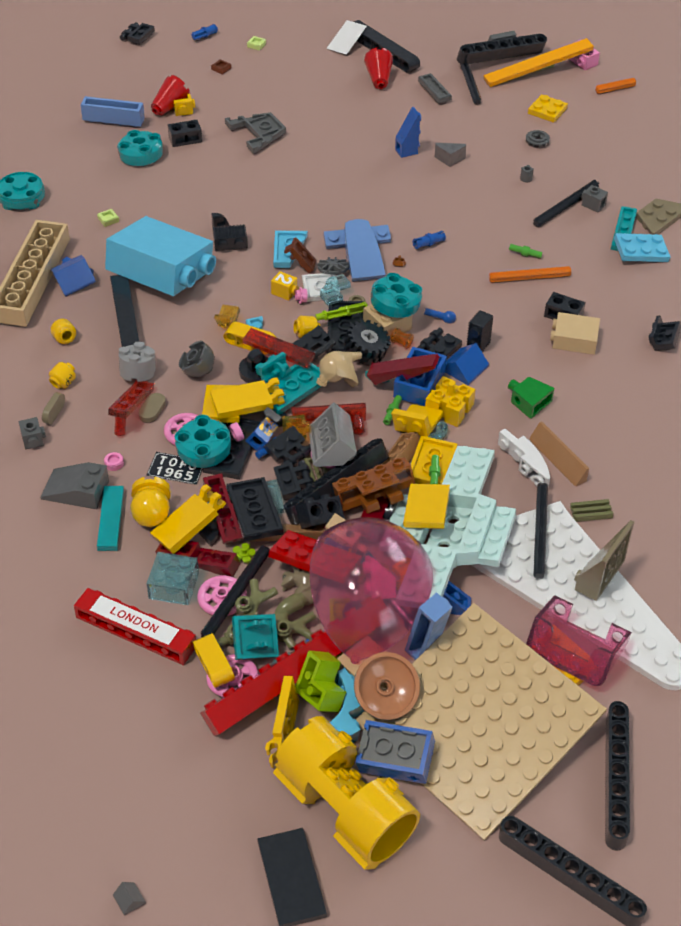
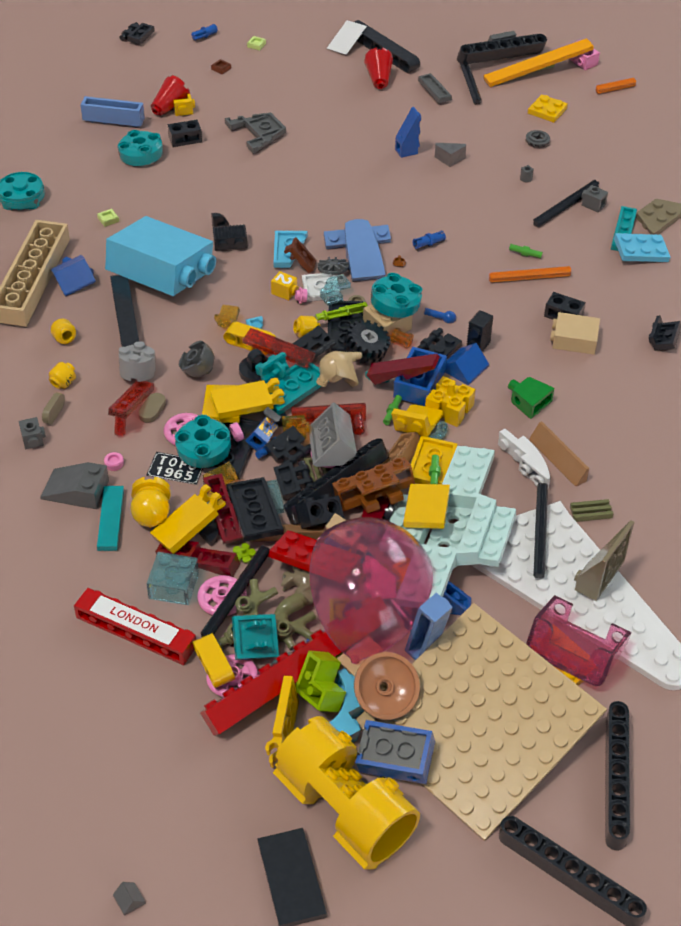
(227, 471): none -> clear yellow bracket

